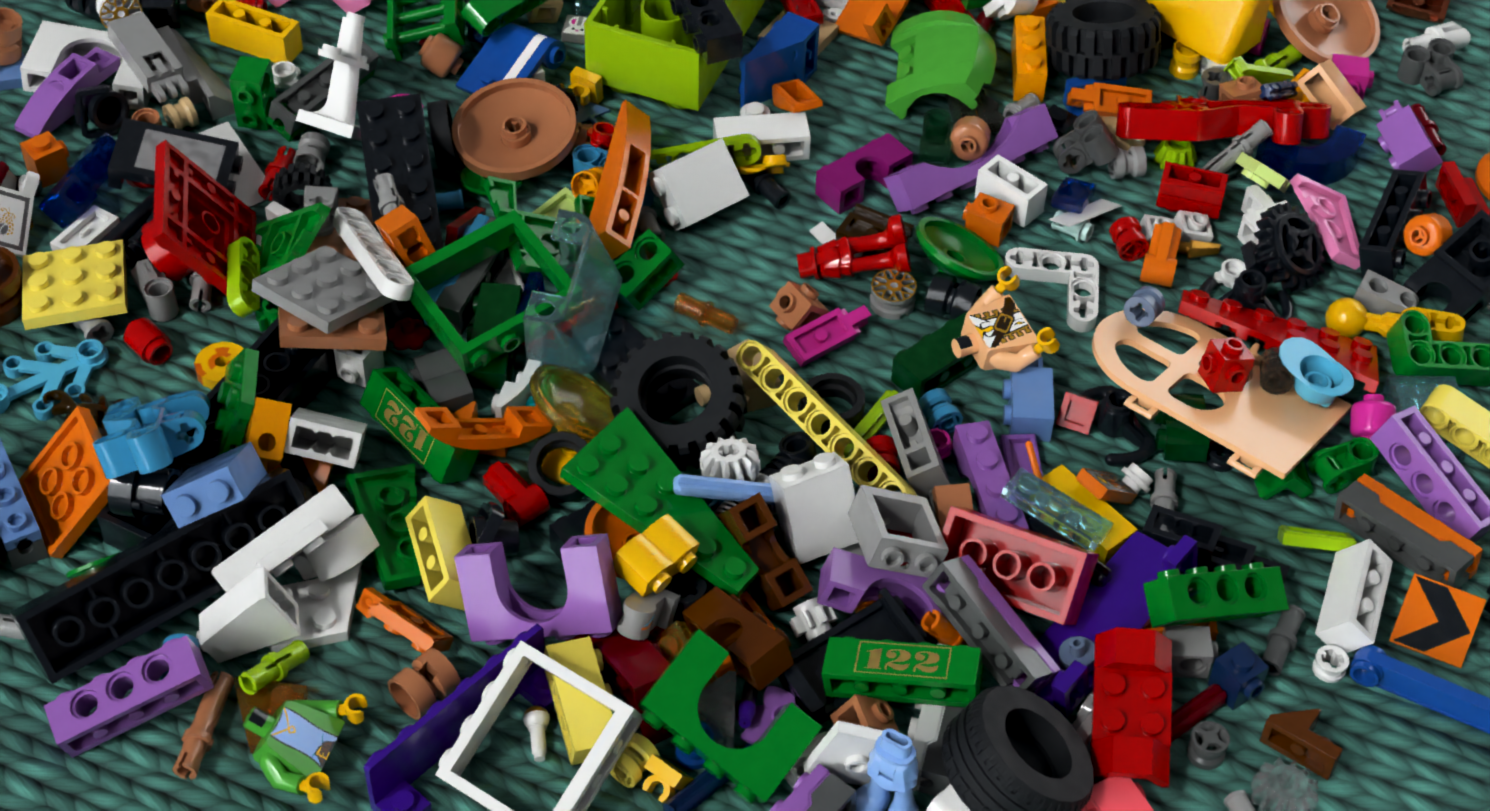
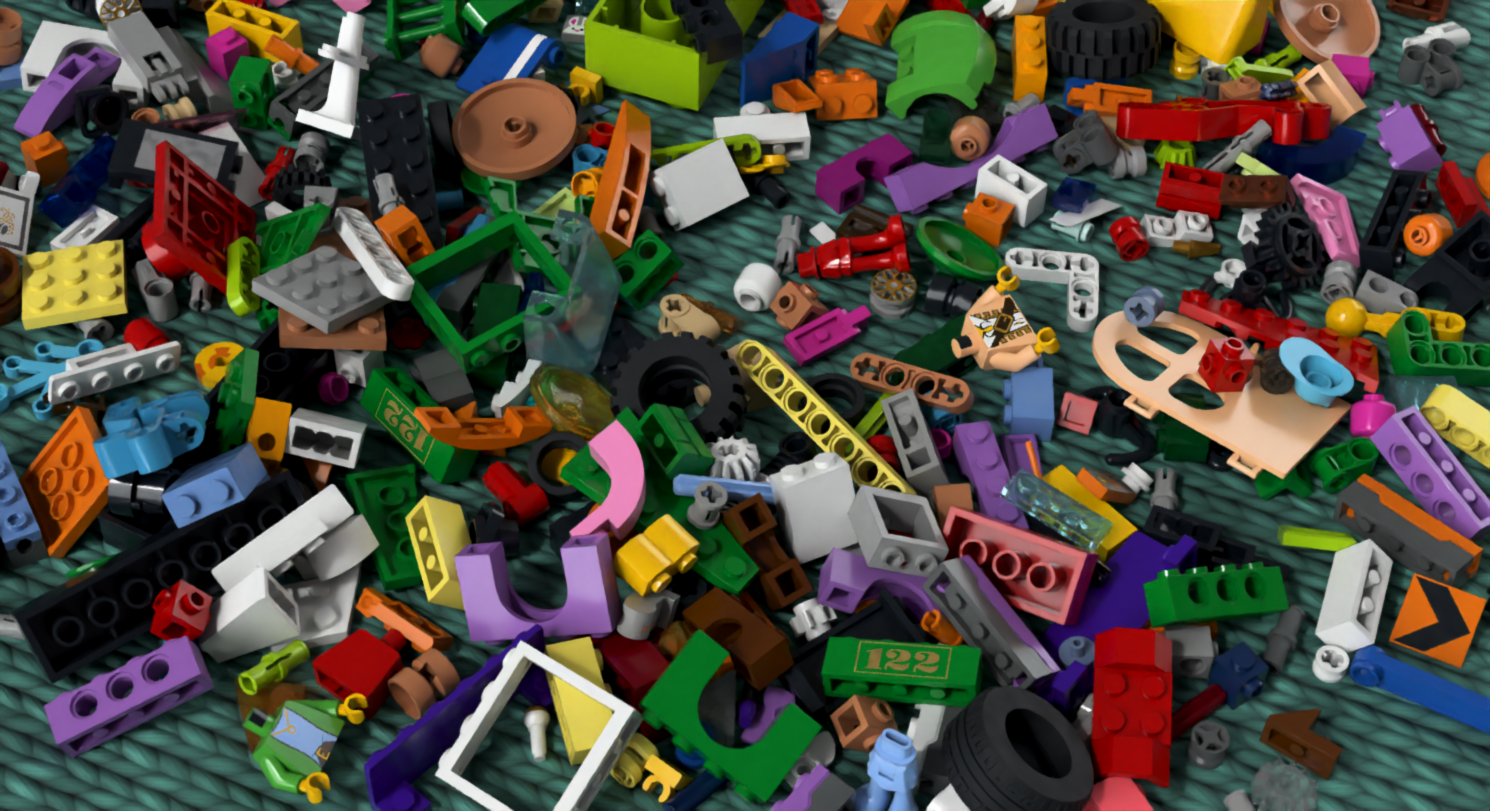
(111, 369): none -> white bracket
(181, 612): none -> red brick
(198, 737): nougat pin -> none
(203, 122): none -> clear pink piece
(225, 50): none -> dark pink brick
(290, 55): none -> orange pin
(333, 388): none -> dark pink plate
(361, 666): none -> red torso
(622, 461): none -> bright pink arch
(673, 441): none -> green brick
(682, 315): none -> tan piece
(707, 505): none -> light grey bush
(757, 287): none -> white head
(787, 244): none -> light grey pin
(845, 94): none -> orange bracket
(845, 752): white plate -> none
(913, 378): none -> nougat beam
(1161, 259): orange piece -> none
(1256, 191): none -> copper bracket
(1339, 281): none -> light grey wheel

